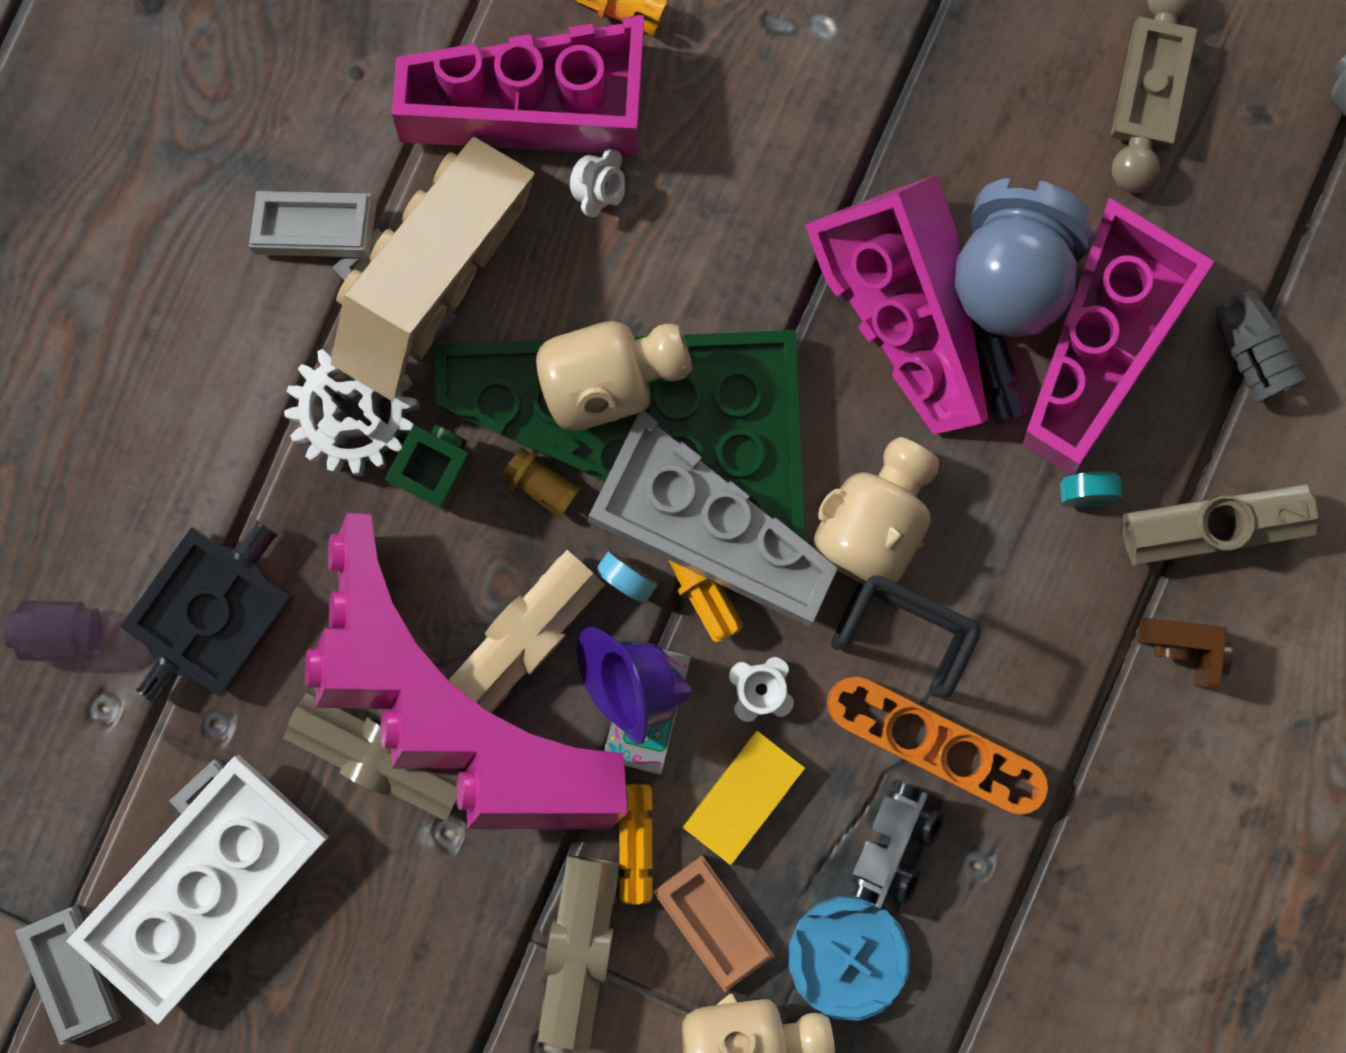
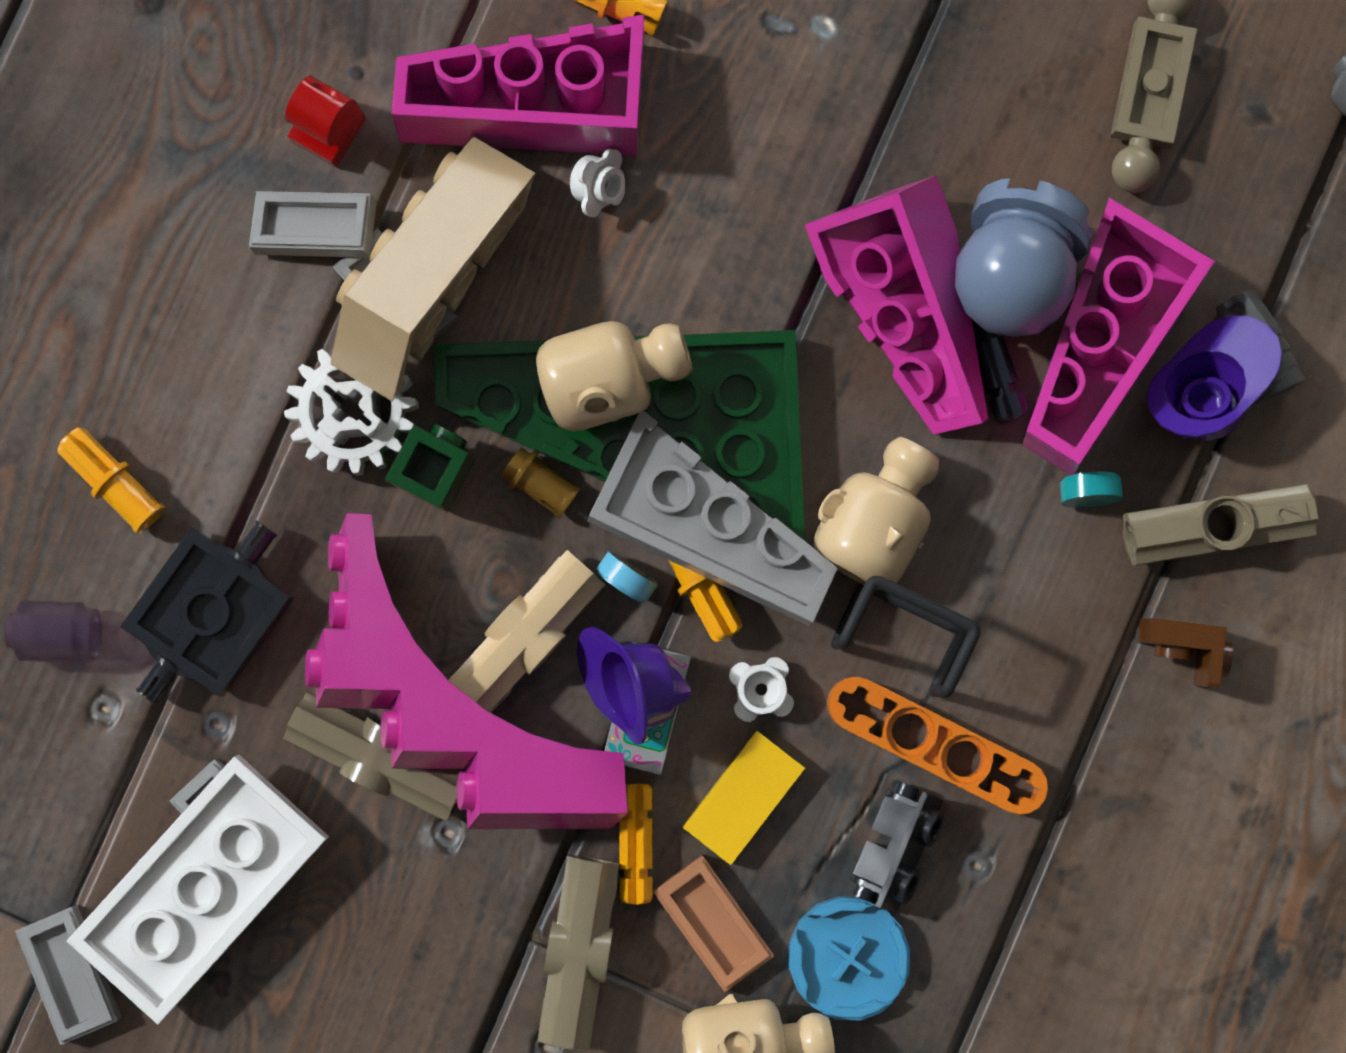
(110, 480): none -> light orange axle
(322, 120): none -> red leg
(1215, 378): none -> dark purple piece

